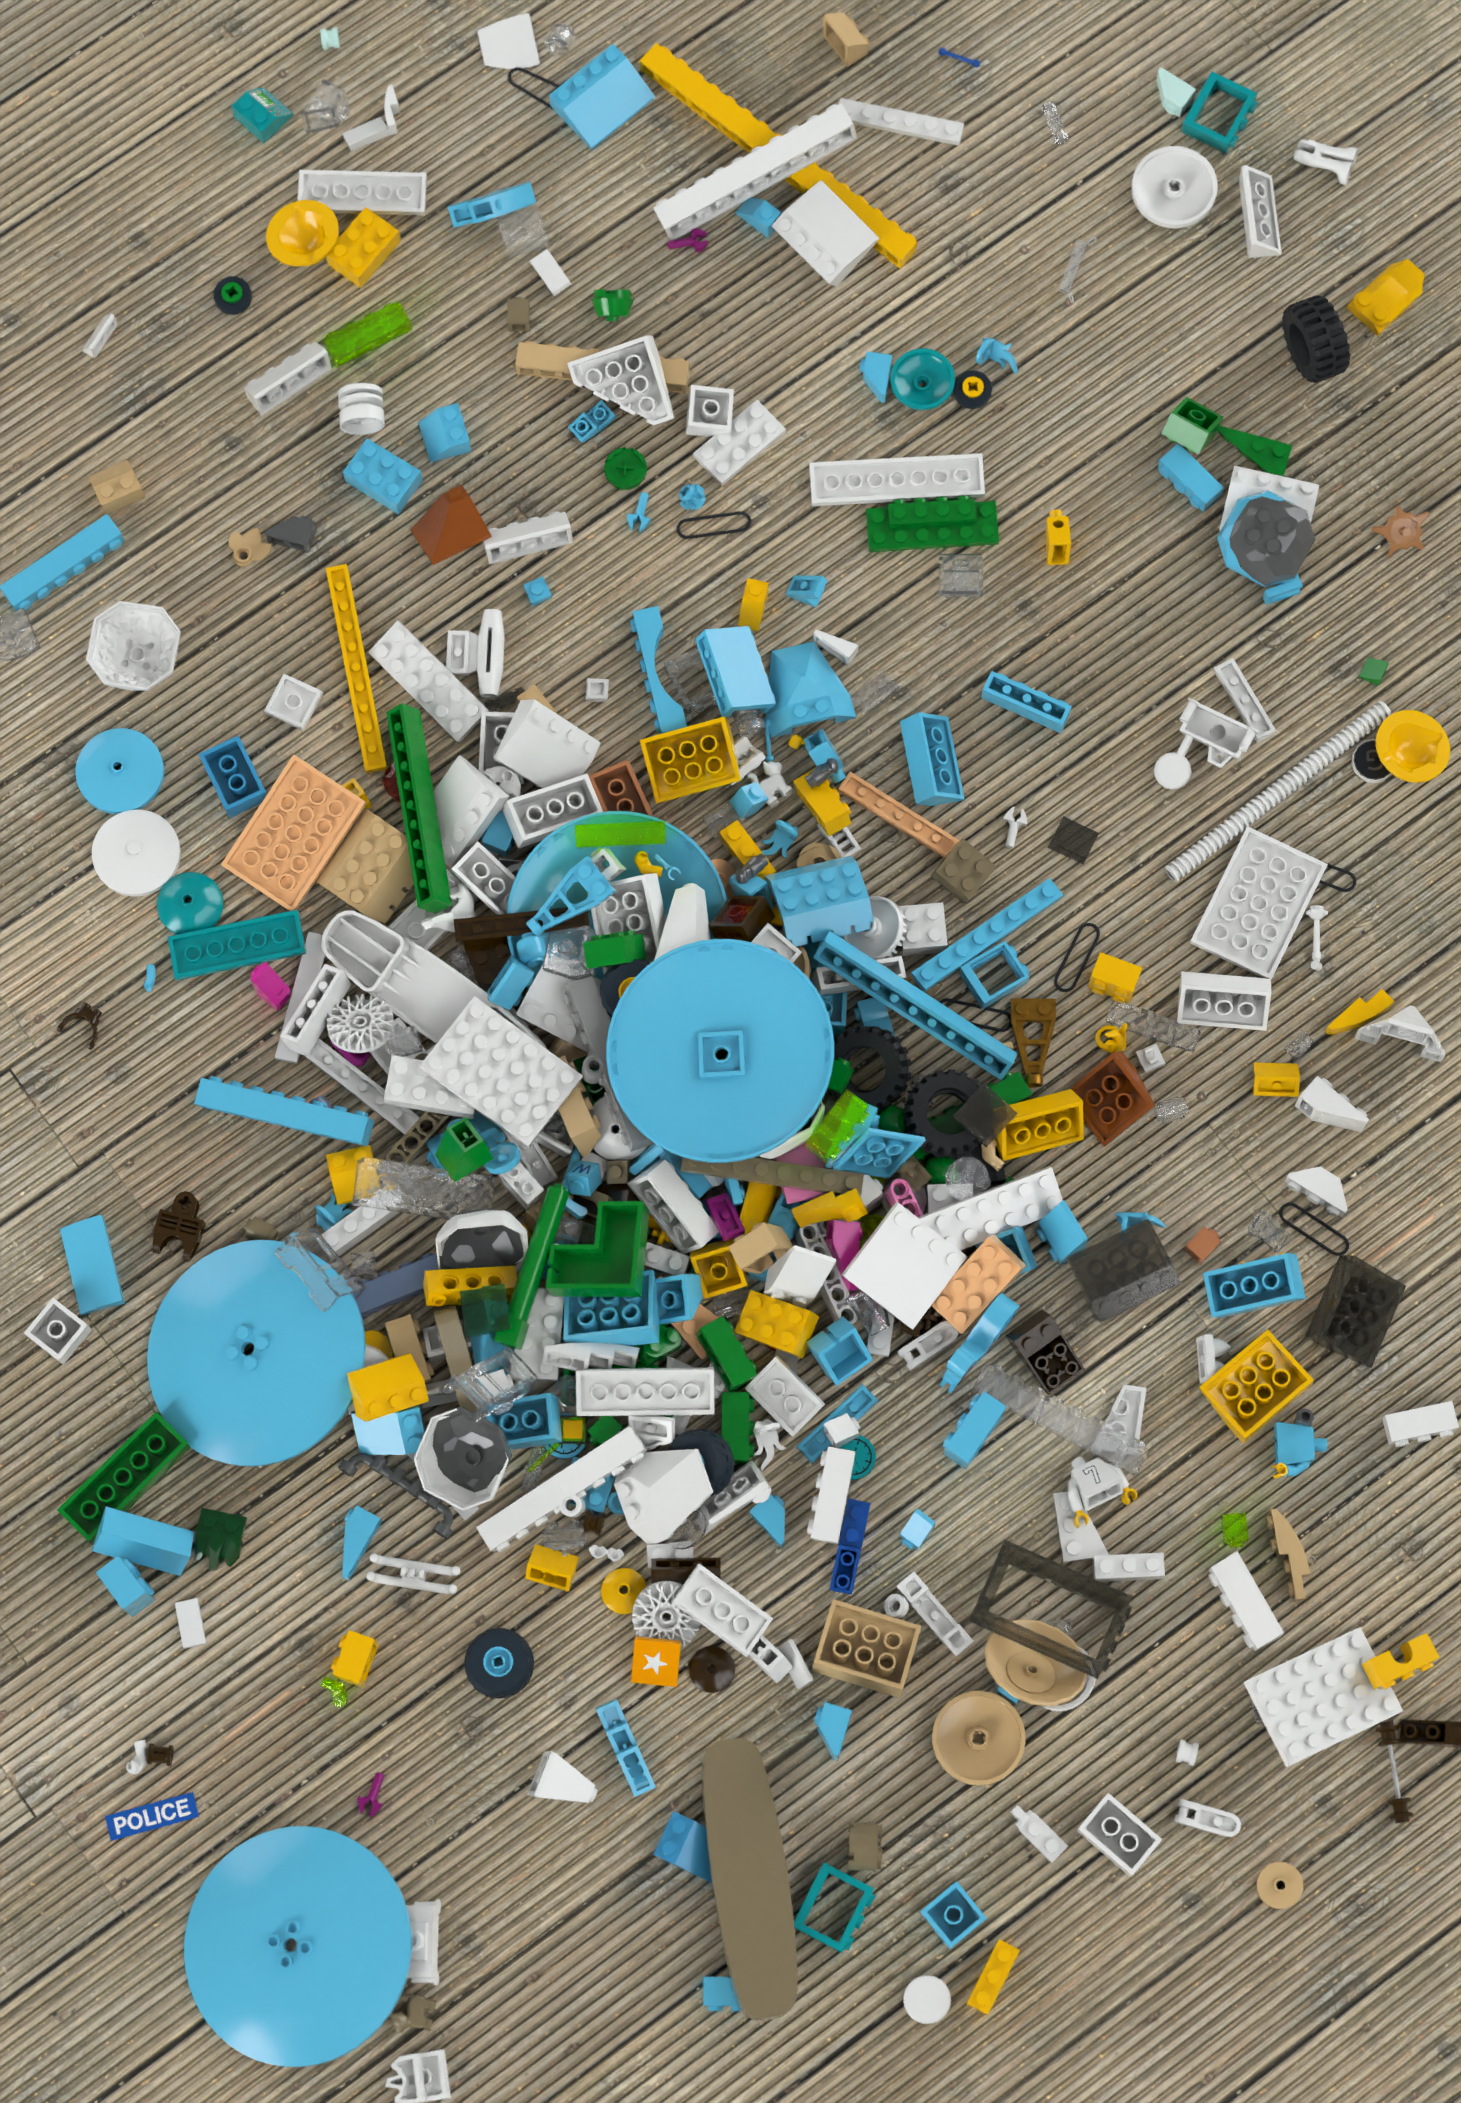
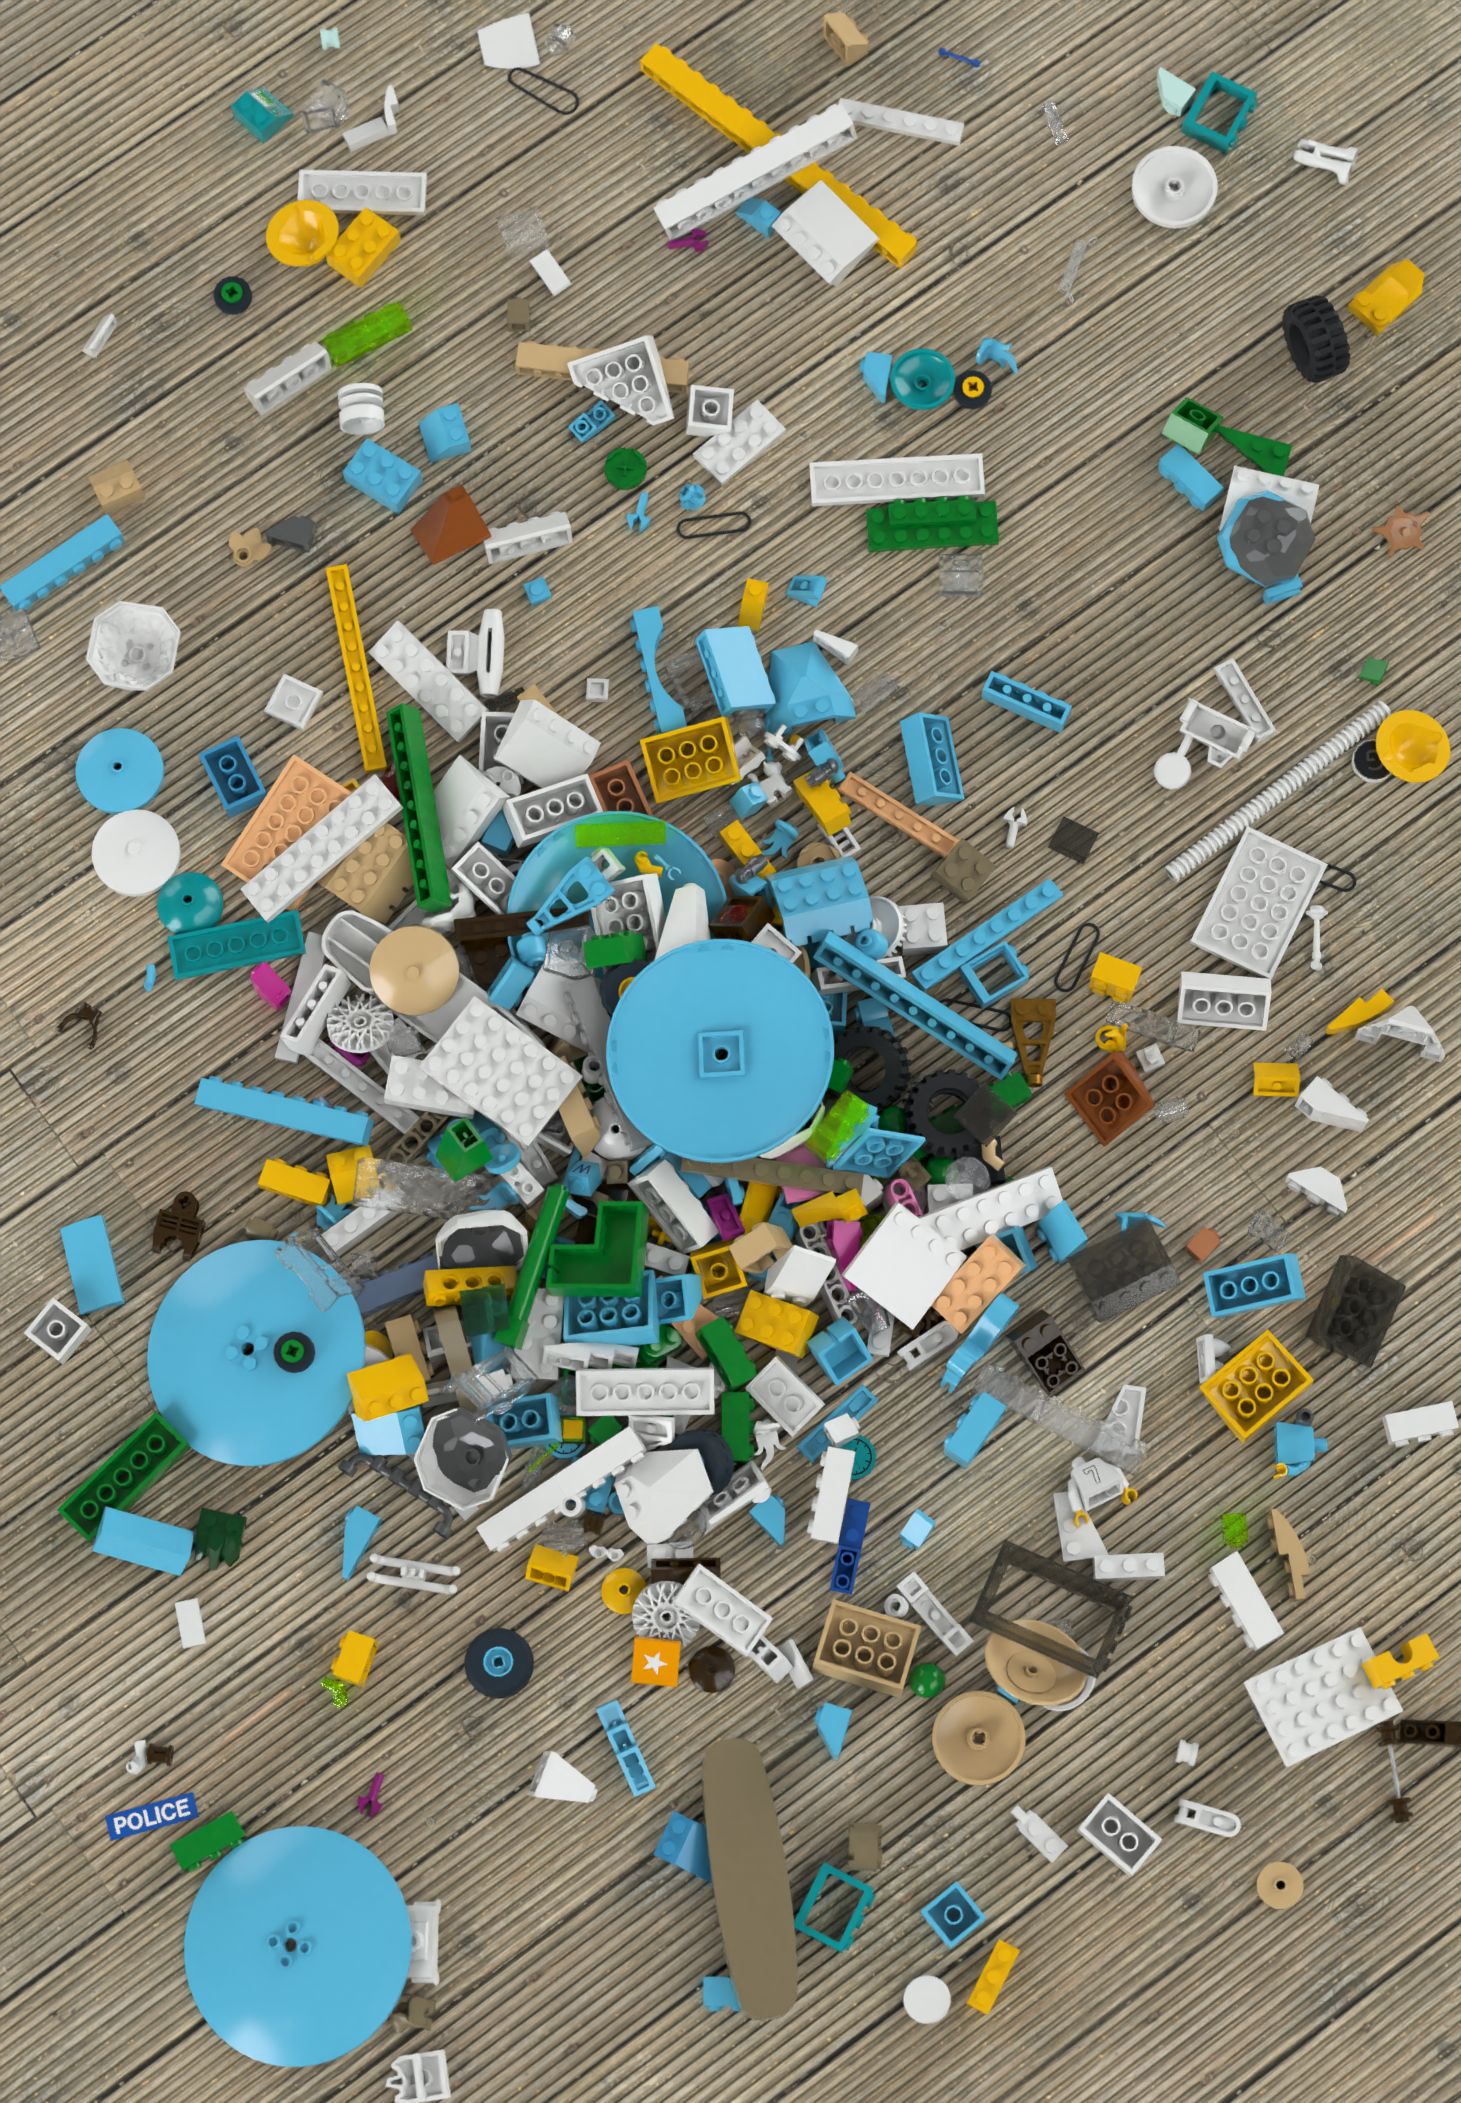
(126, 1585): medium azure brick -> none
(208, 1842): none -> green brick
(295, 1182): none -> yellow brick
(297, 1360): none -> black wheel
(321, 848): none -> white plate
(414, 970): none -> tan dish
(492, 205): medium azure slope -> none
(498, 1197): none -> medium azure piece
(574, 1232): clear slope -> none
(601, 97): medium azure slope -> none
(612, 304): green cone -> none
(789, 751): none -> white plate
(872, 943): none -> medium azure head
(927, 1680): none -> green hair
(1042, 1125): yellow slope -> none
(1057, 538): yellow torso -> none
(1259, 213): white slope -> none
(1308, 1236): black piece -> none

